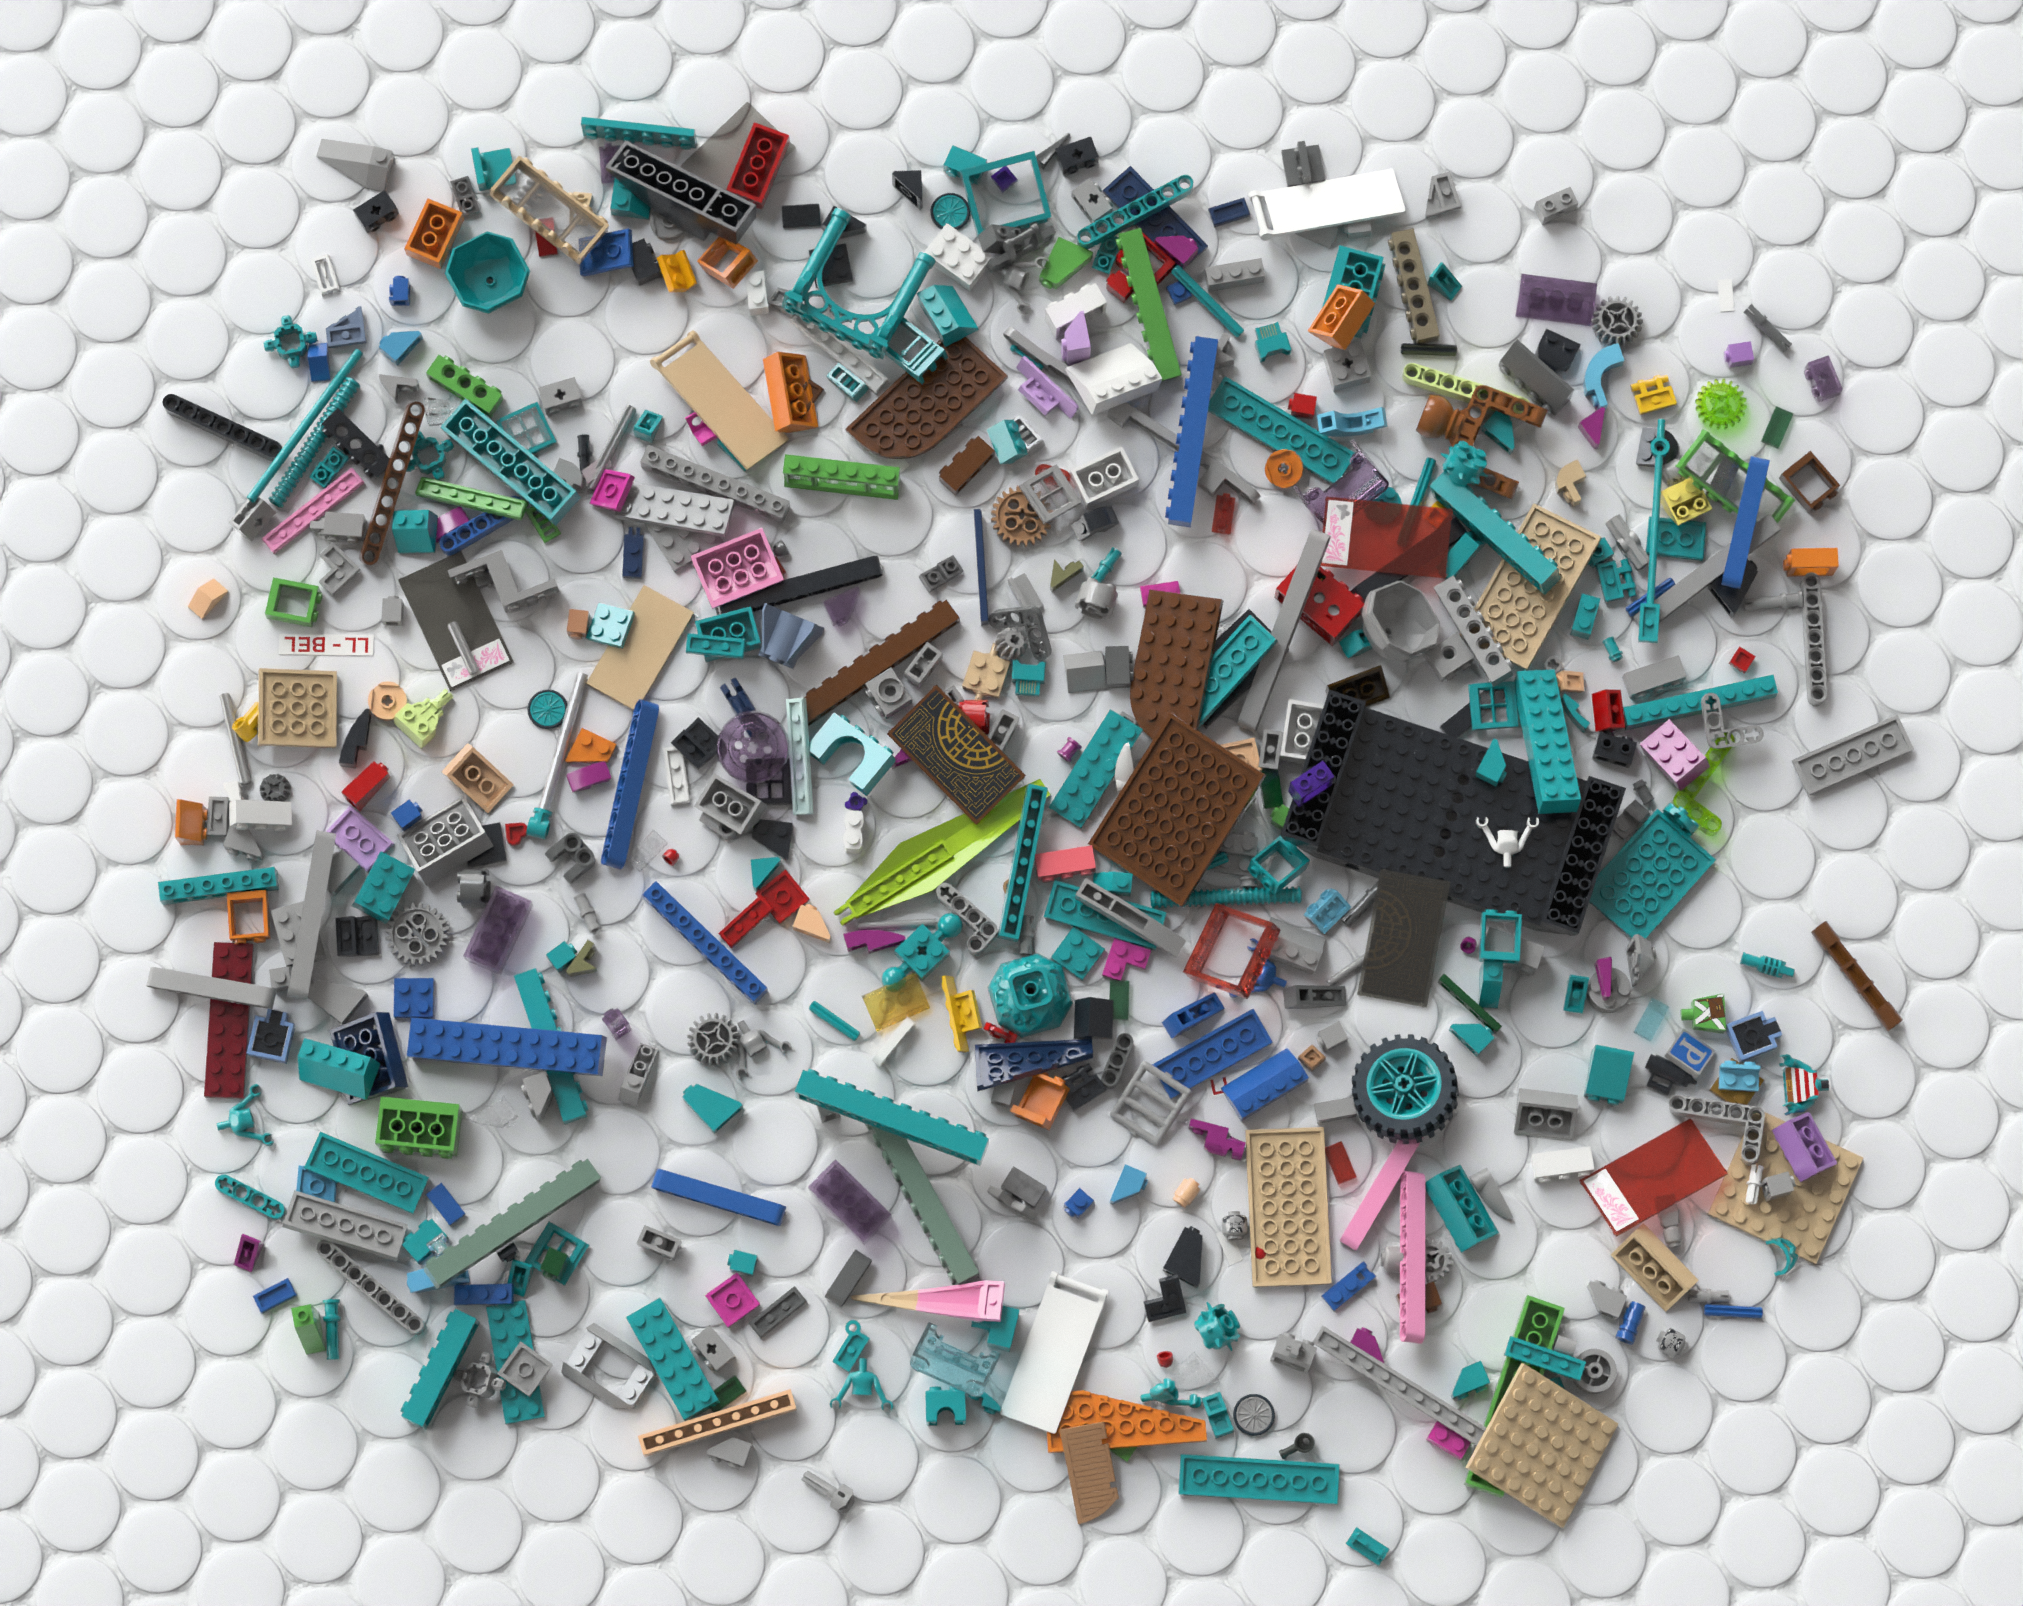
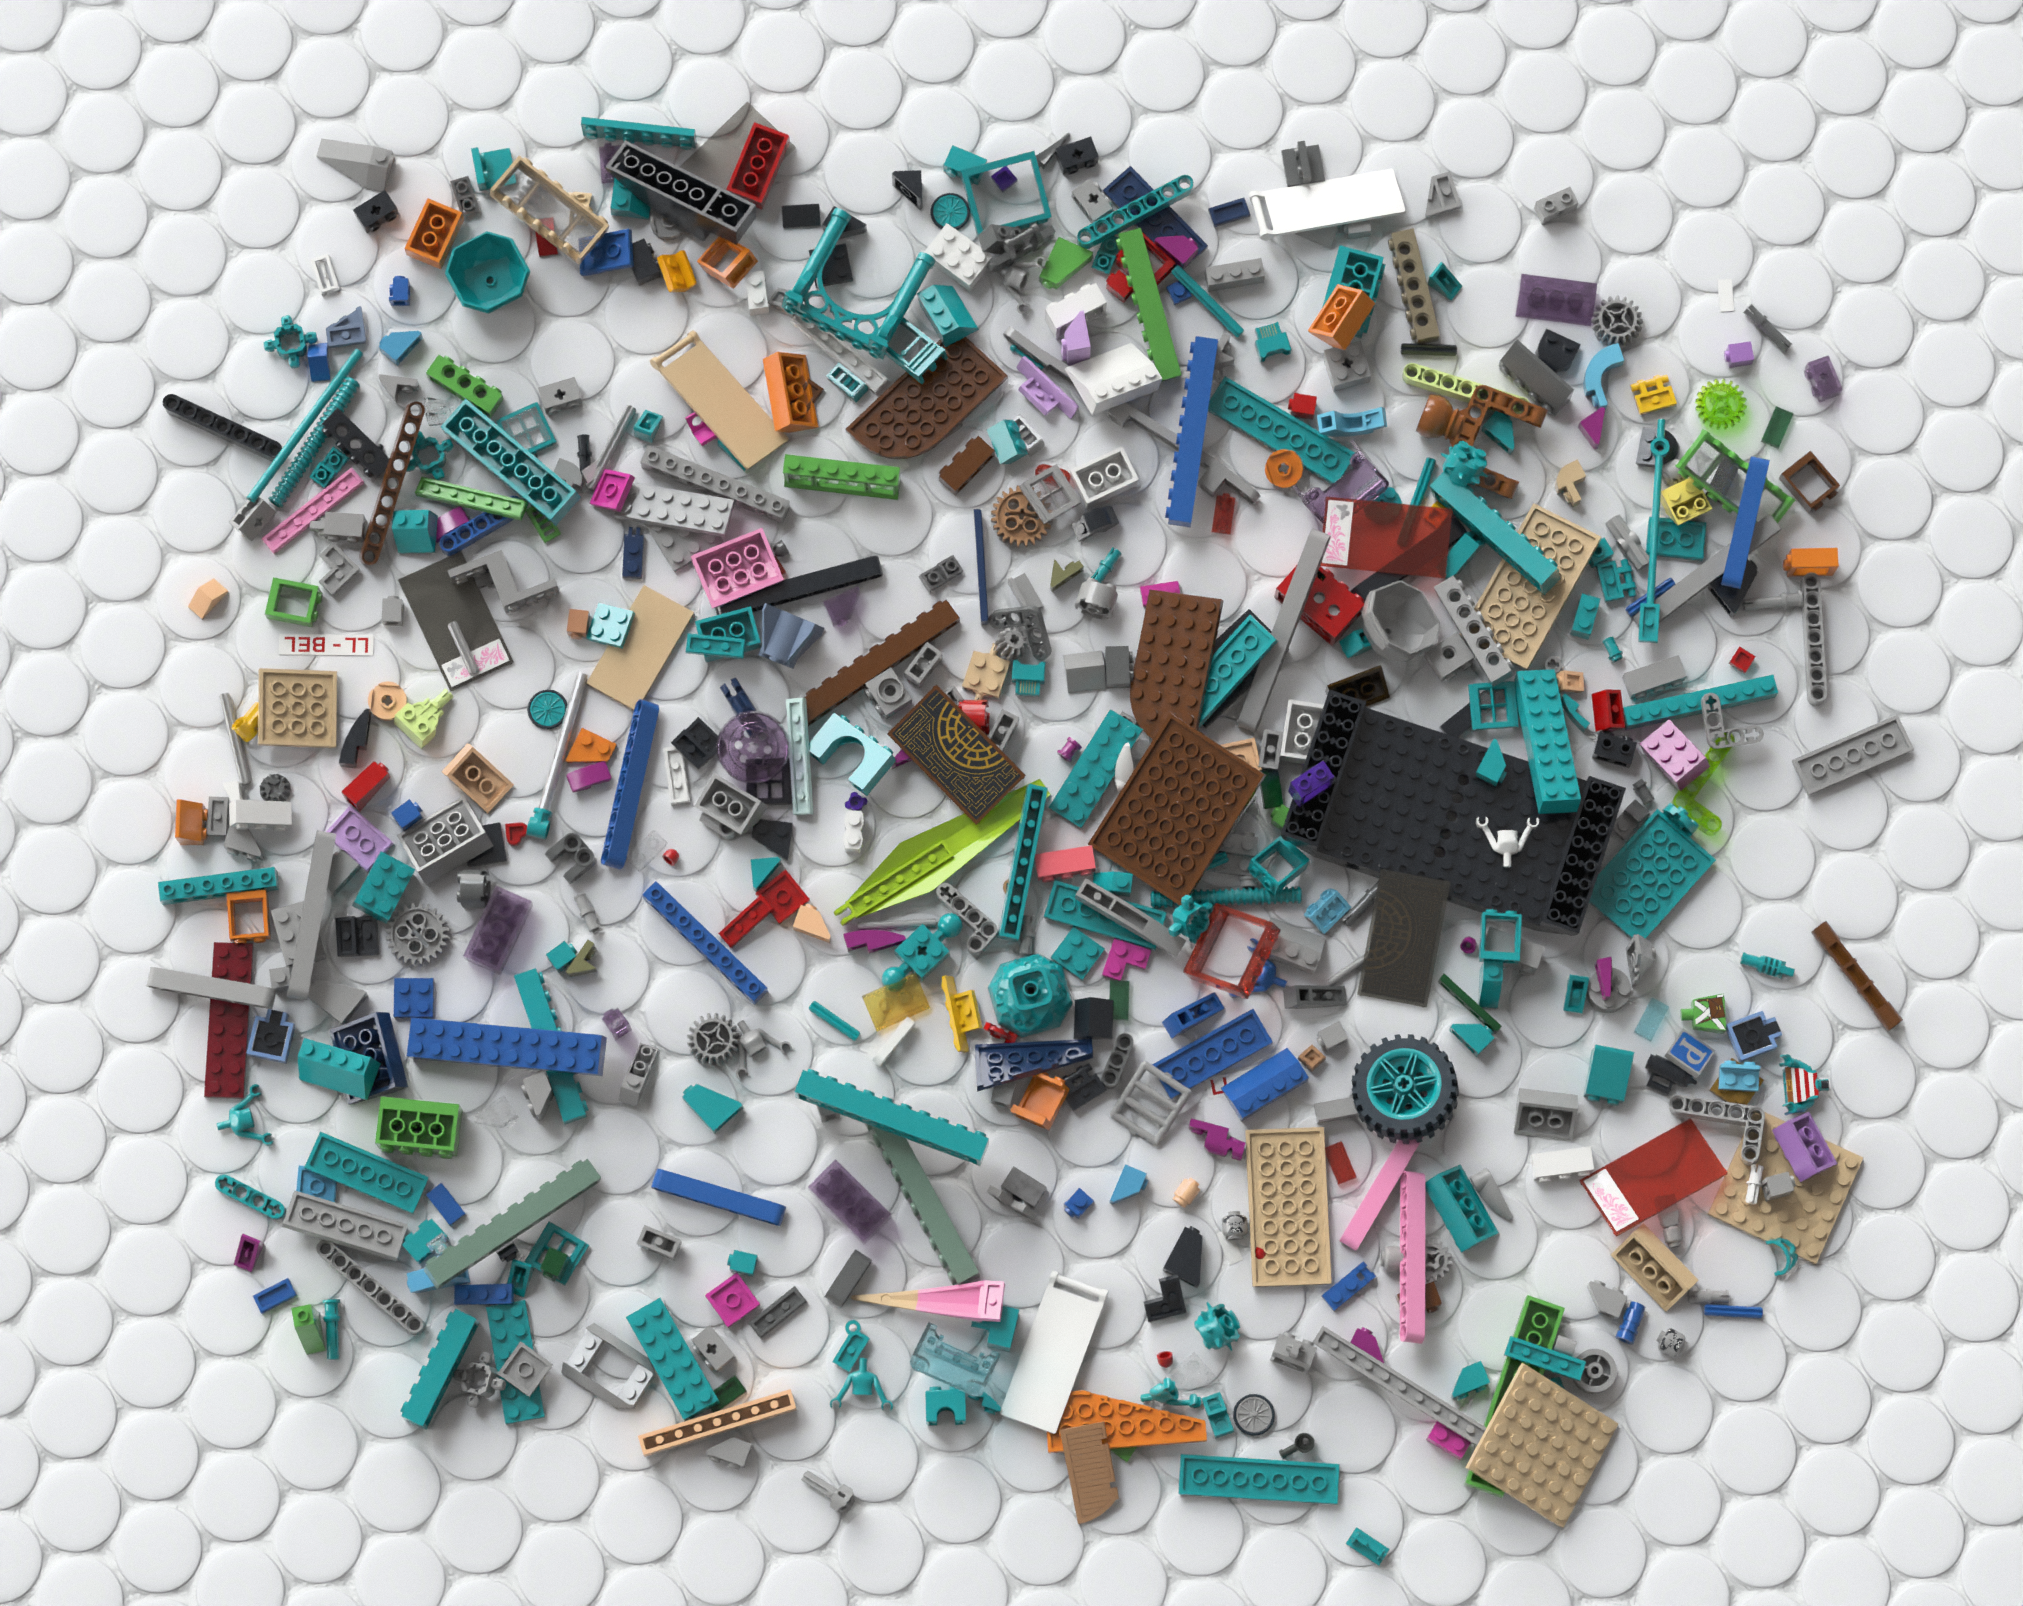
(1183, 914): none -> teal piece

